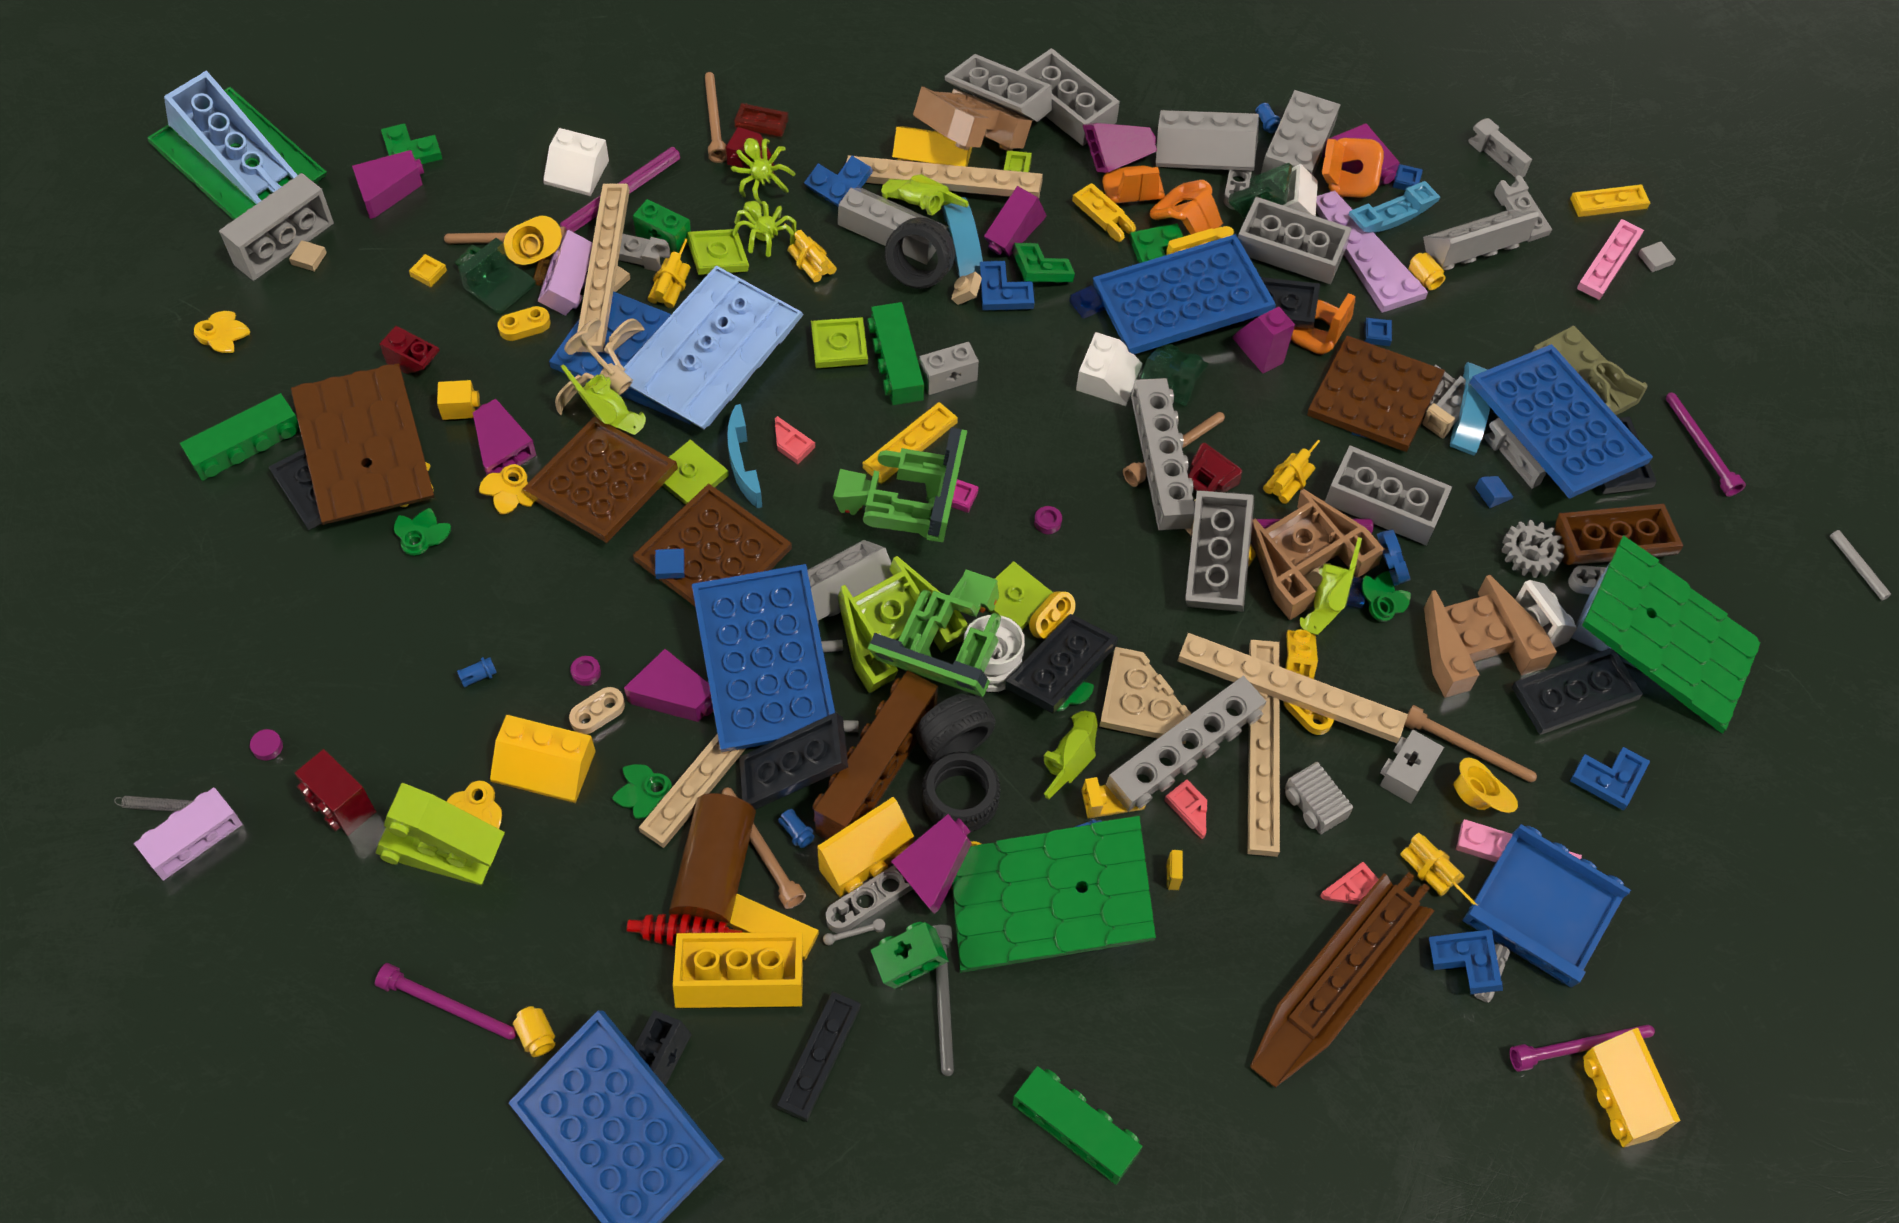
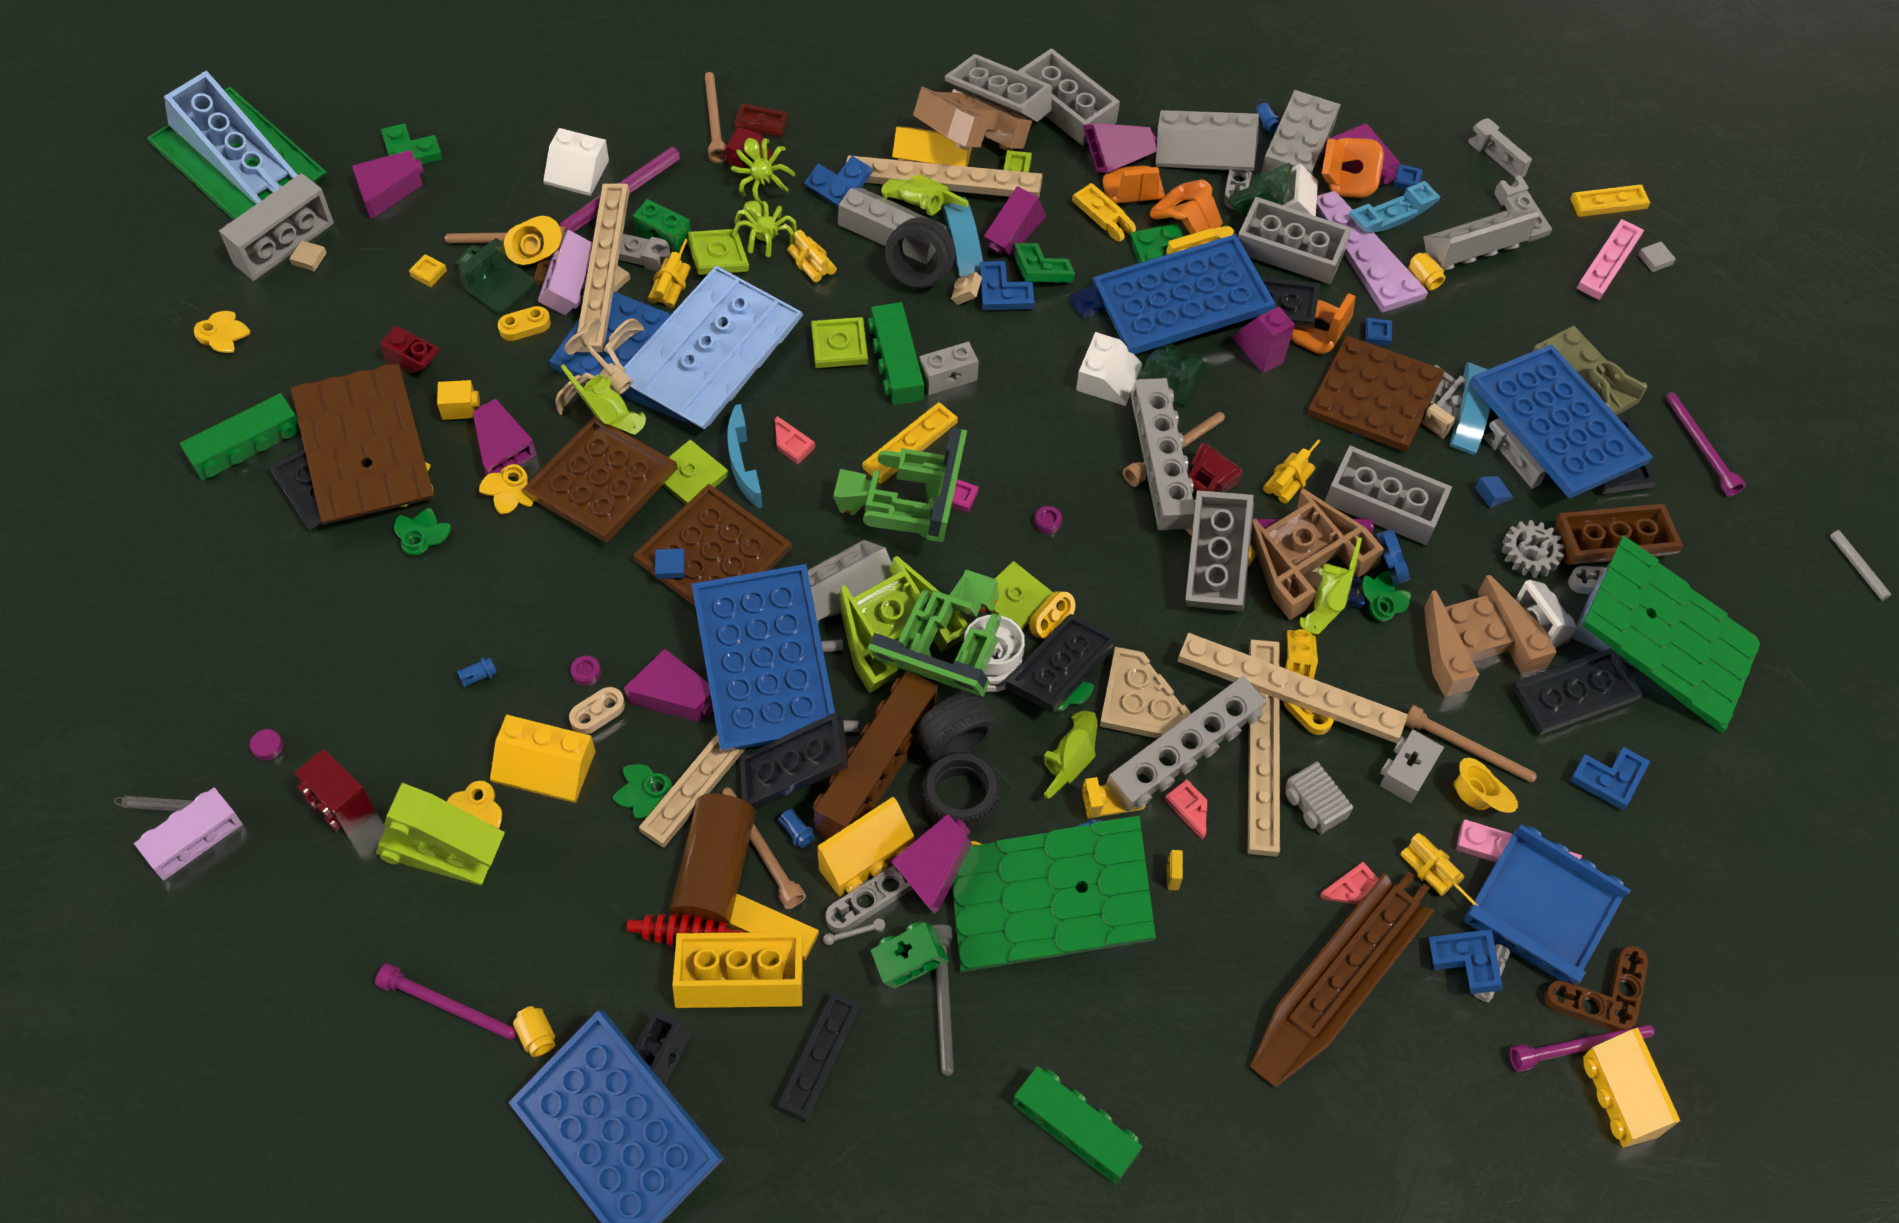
(1607, 1005): none -> reddish brown beam

